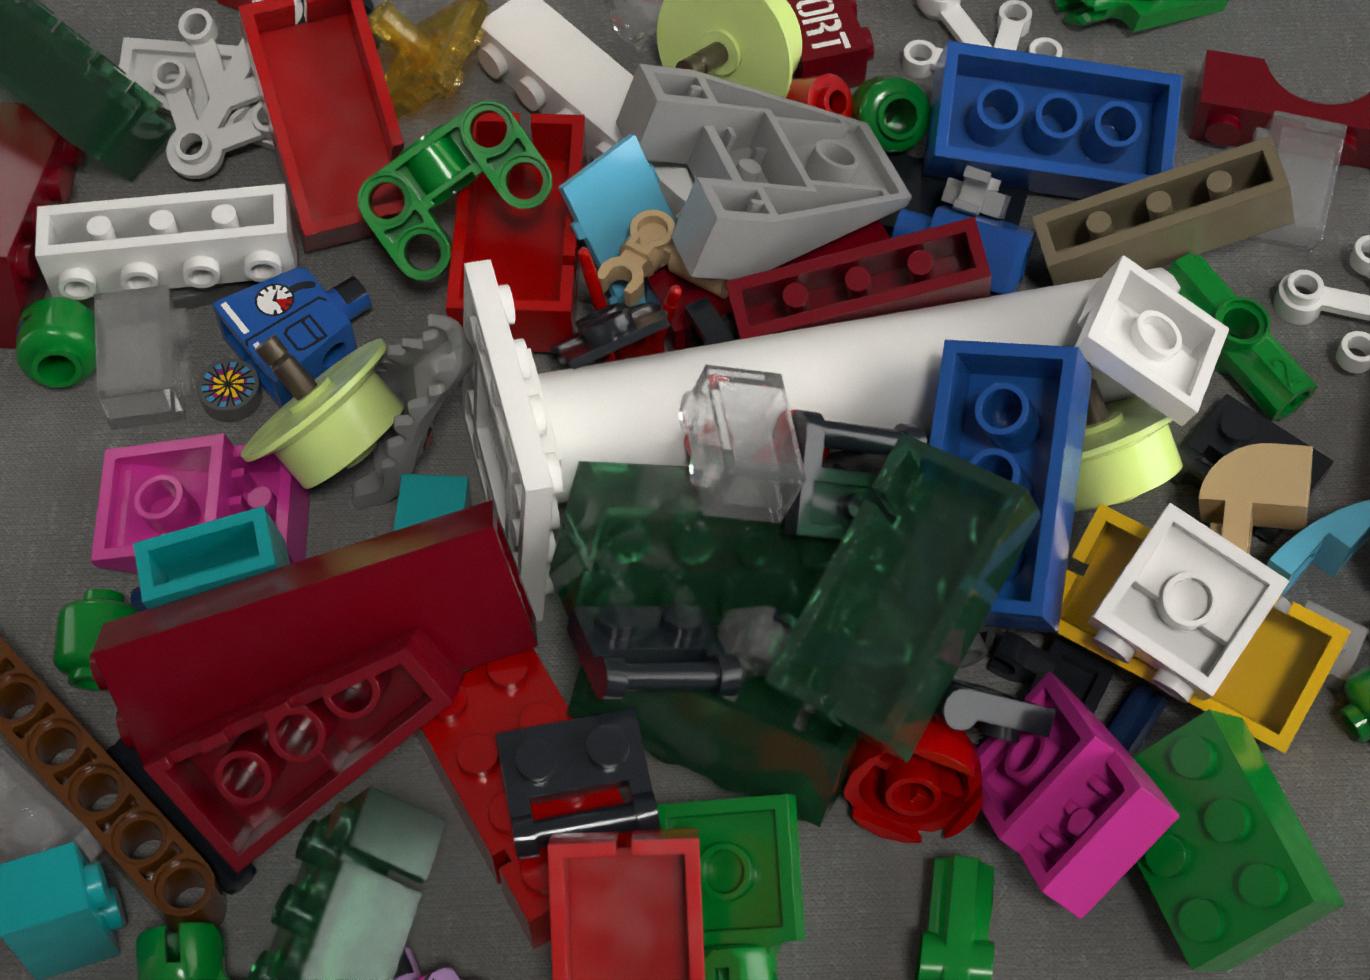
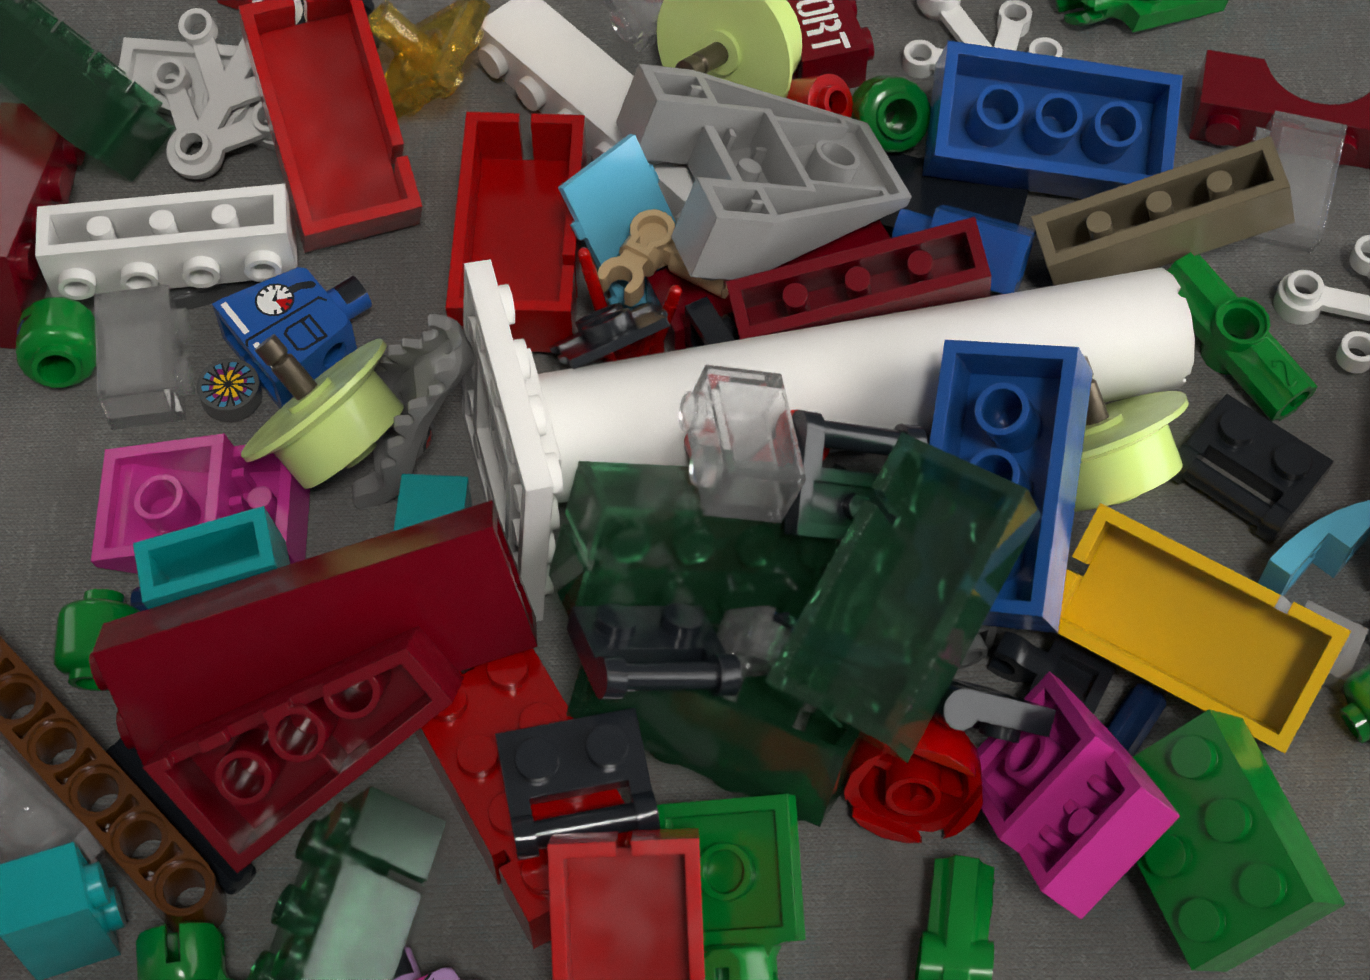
(438, 169): green beam -> none
(976, 194): light grey plate -> none
(1150, 340): white plate -> none
(1186, 605): white plate -> none
(1257, 488): tan brick -> none

